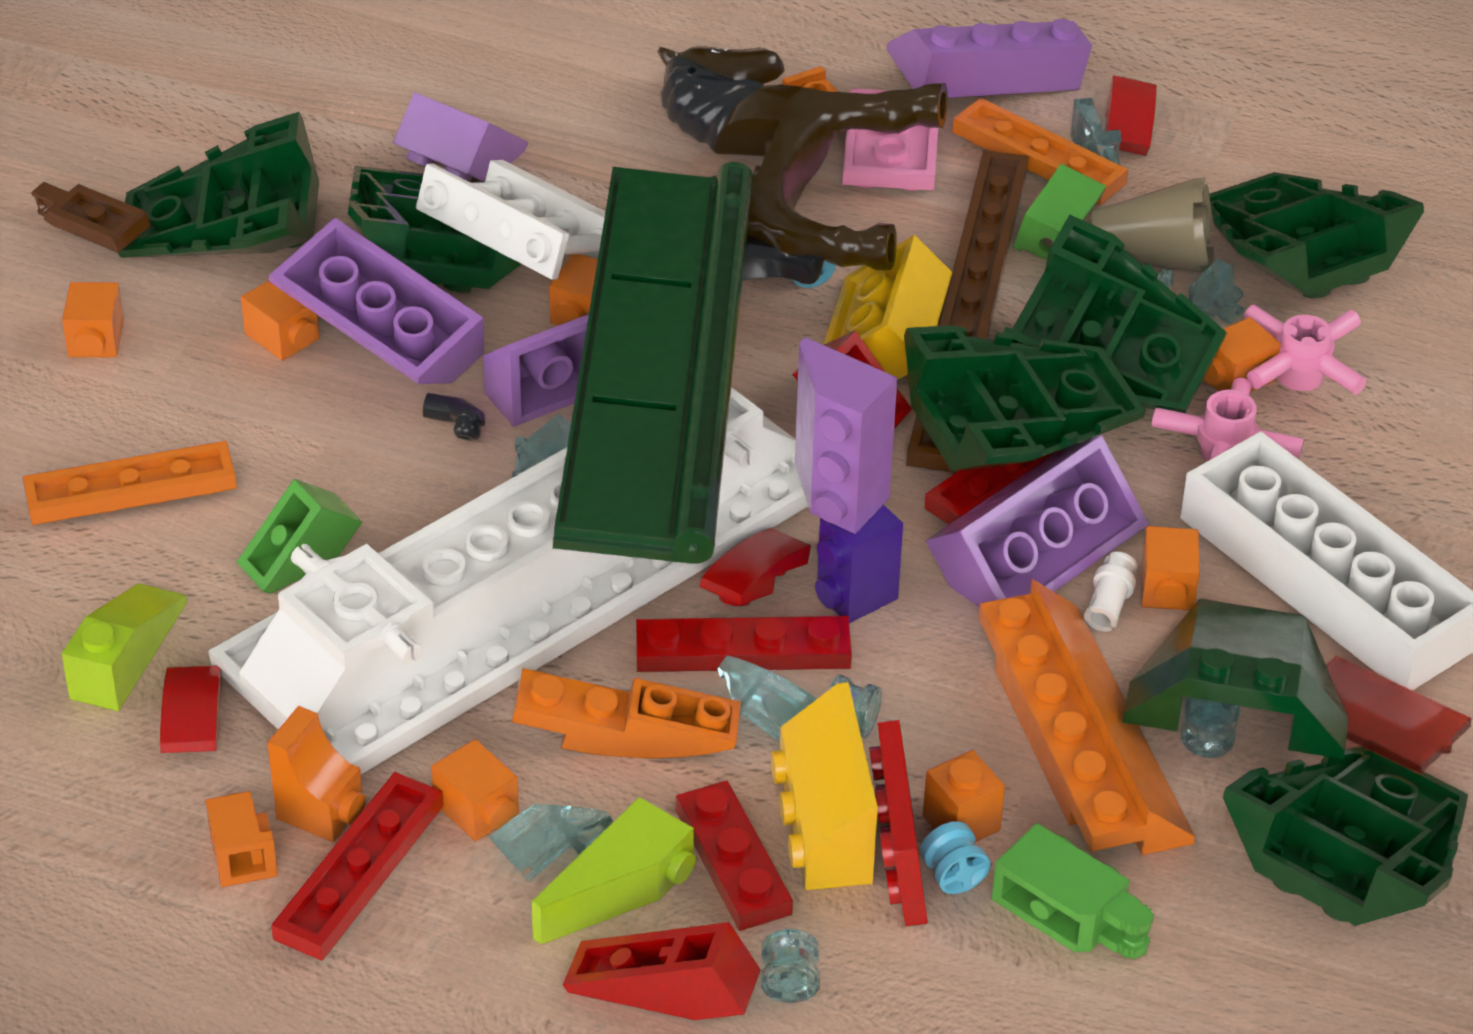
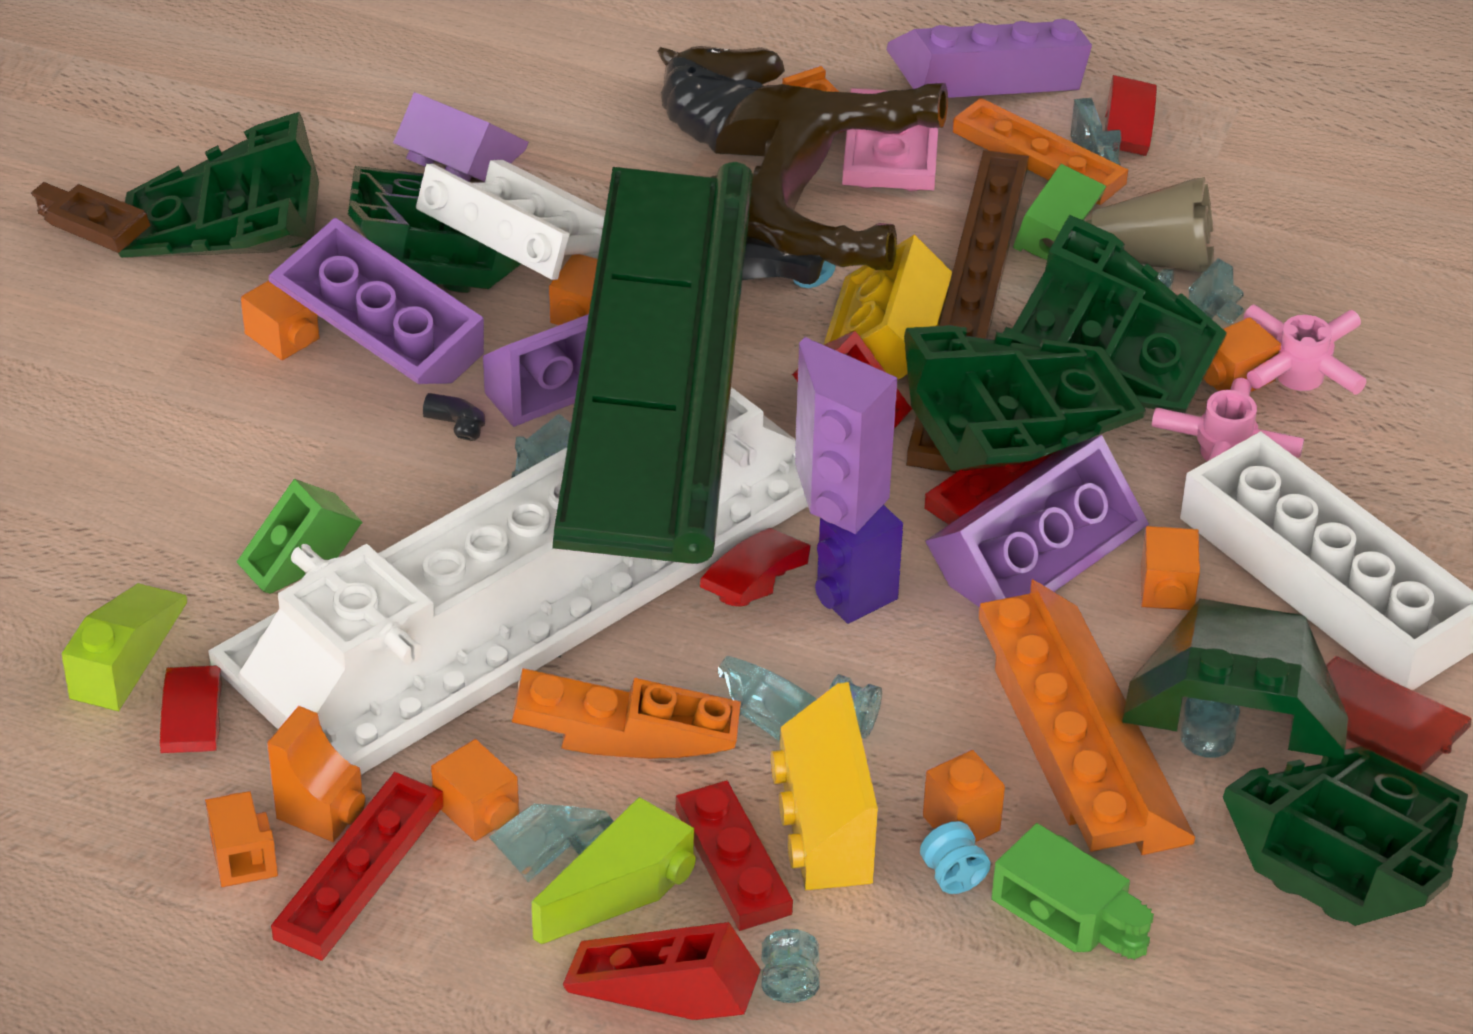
(93, 319): orange brick -> none
(129, 482): orange plate -> none
(763, 641): red plate -> none
(898, 839): red plate -> none
(1112, 586): white pin -> none
(1314, 234): dark green wedge -> none

